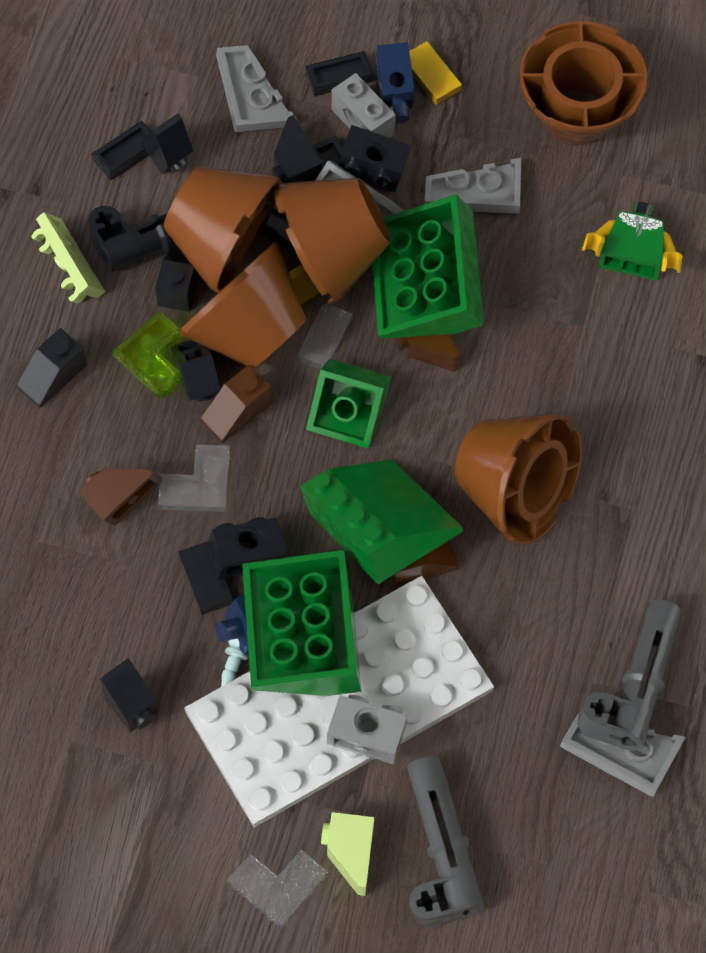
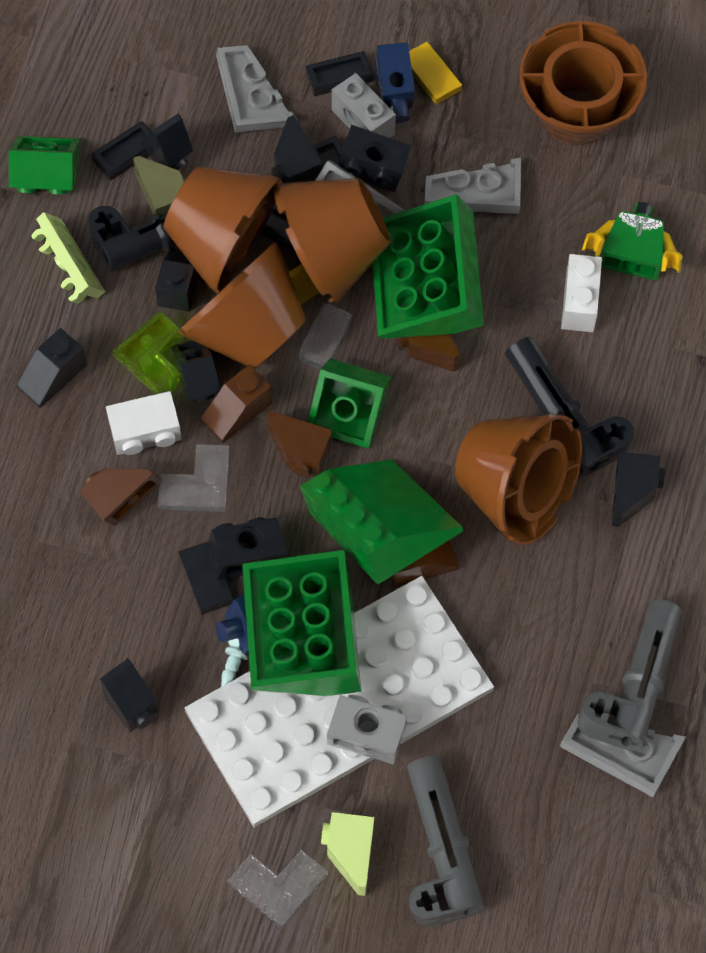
(44, 164): none -> green slope
(143, 423): none -> white brick
(158, 184): none -> olive slope
(300, 443): none -> reddish brown slope
(554, 399): none -> black piece
(581, 293): none -> white brick
(635, 484): none -> black slope

